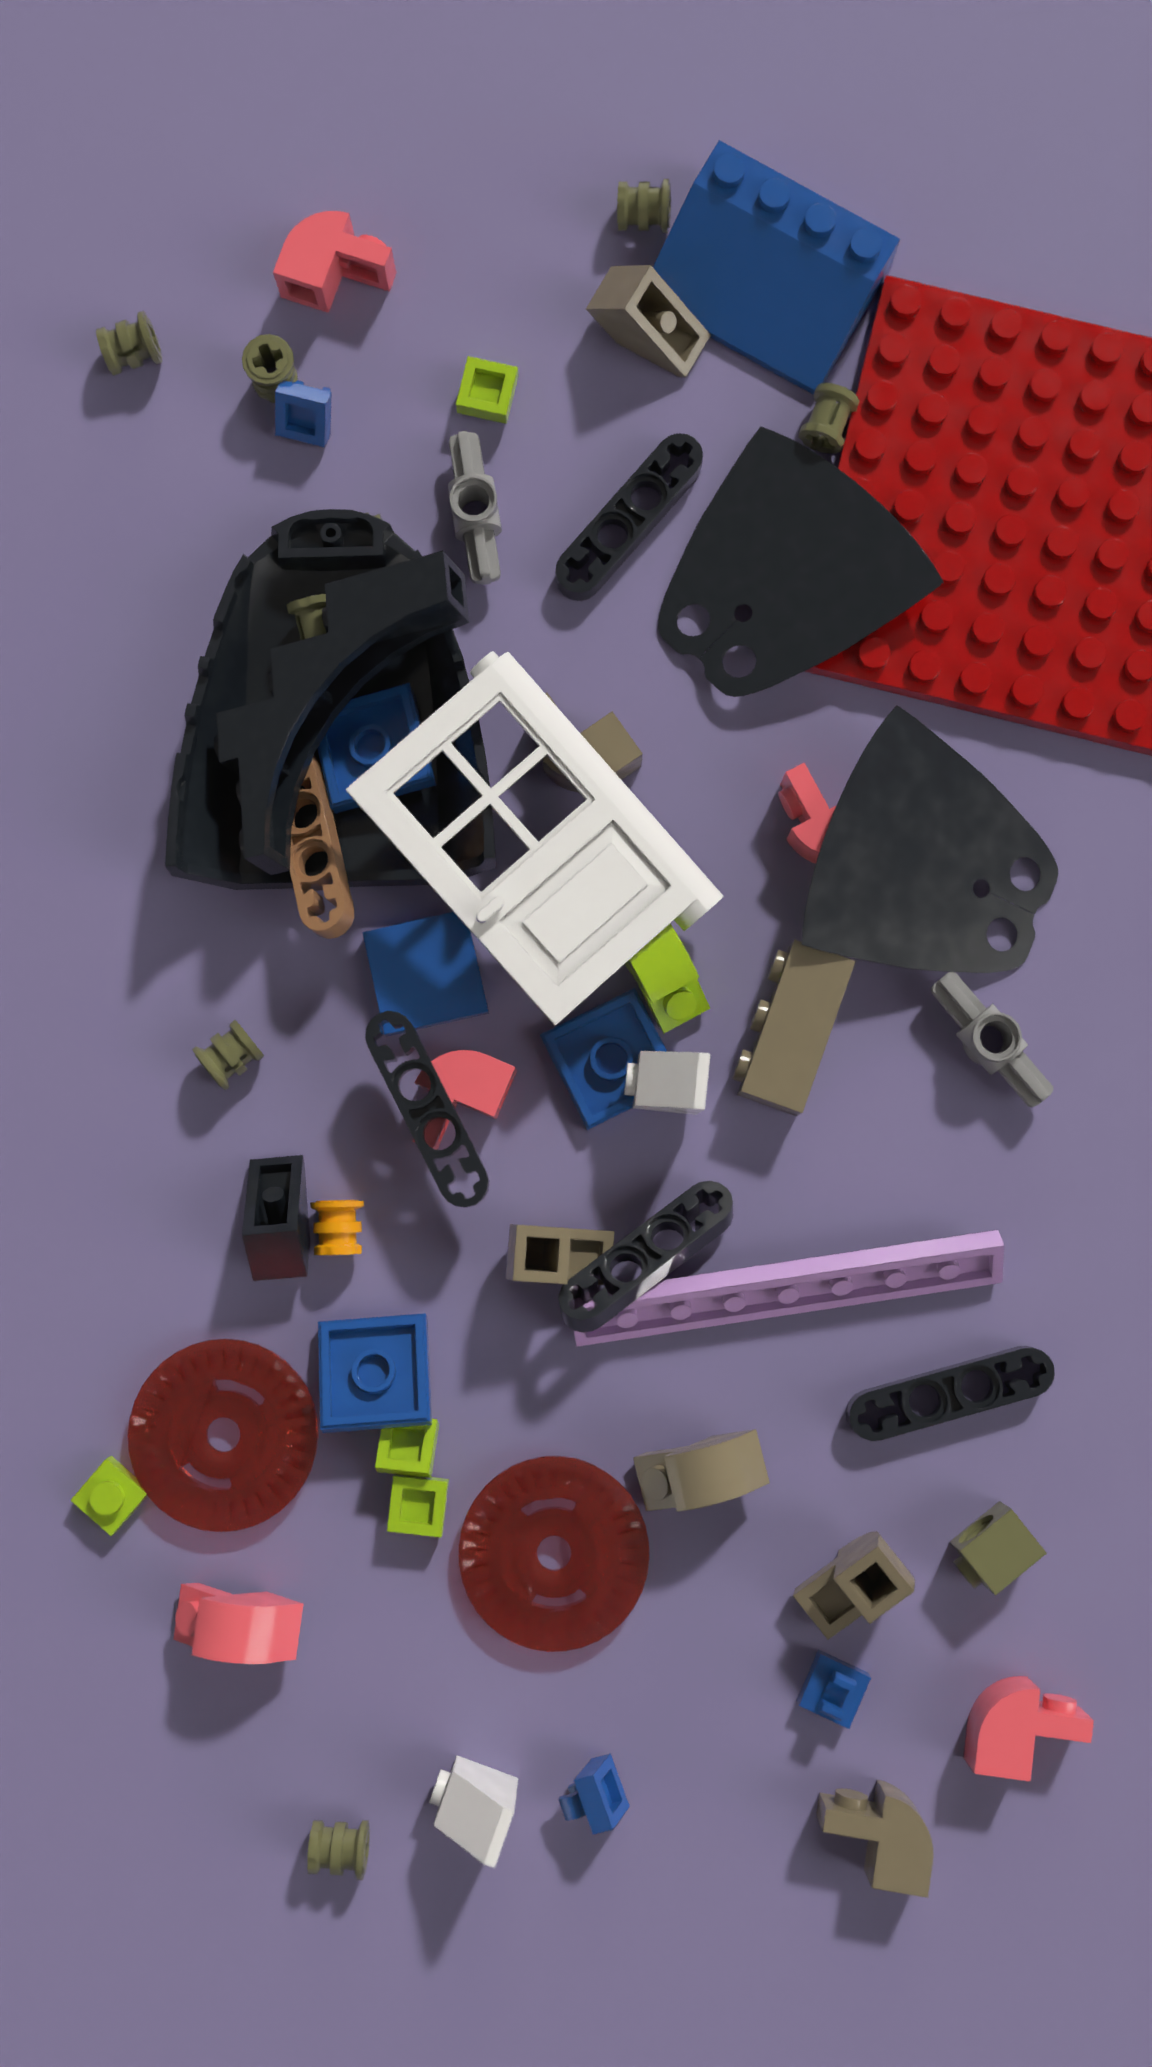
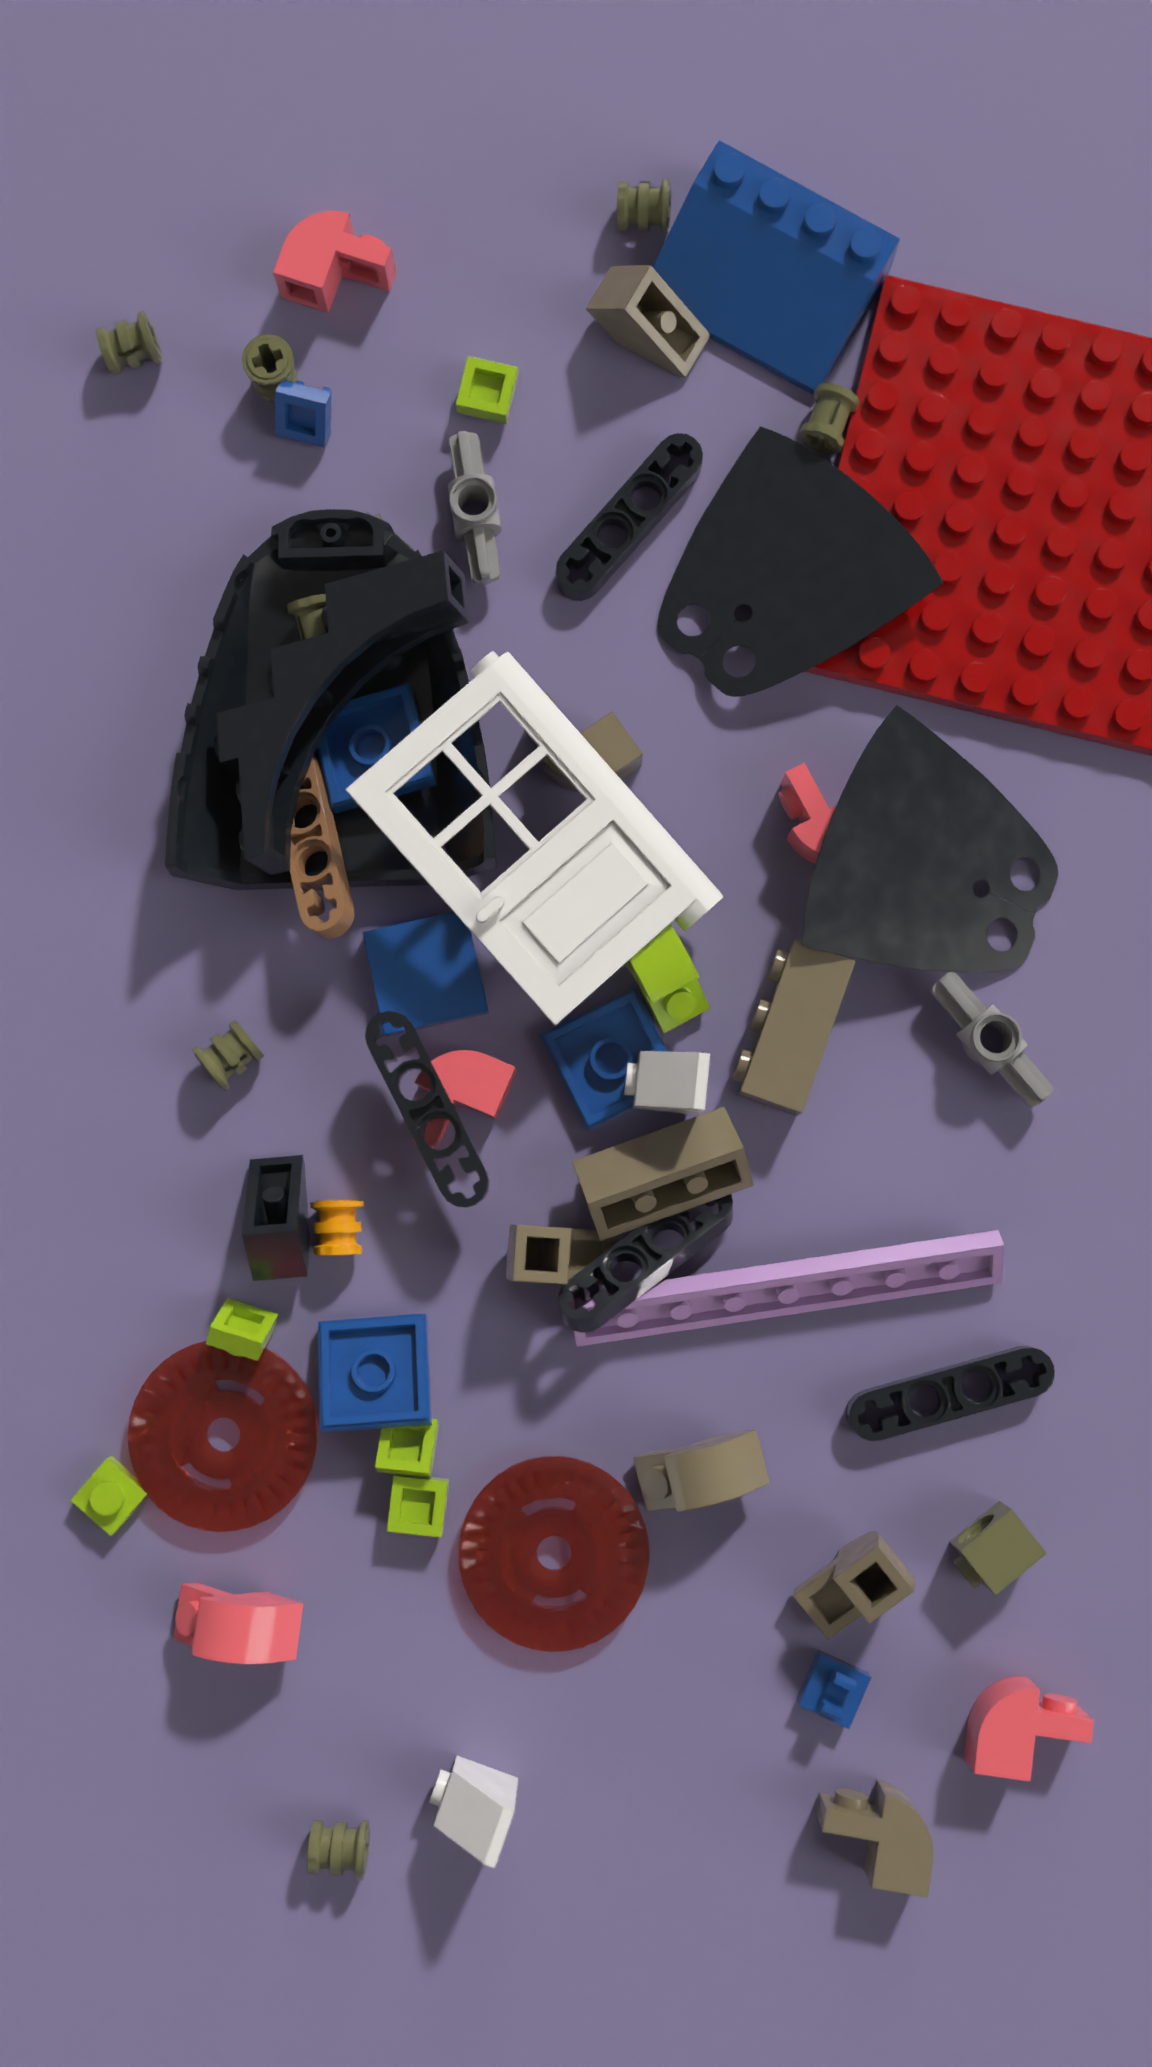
(242, 1329): none -> lime plate
(597, 1795): blue tile -> none
(663, 1173): none -> dark tan brick

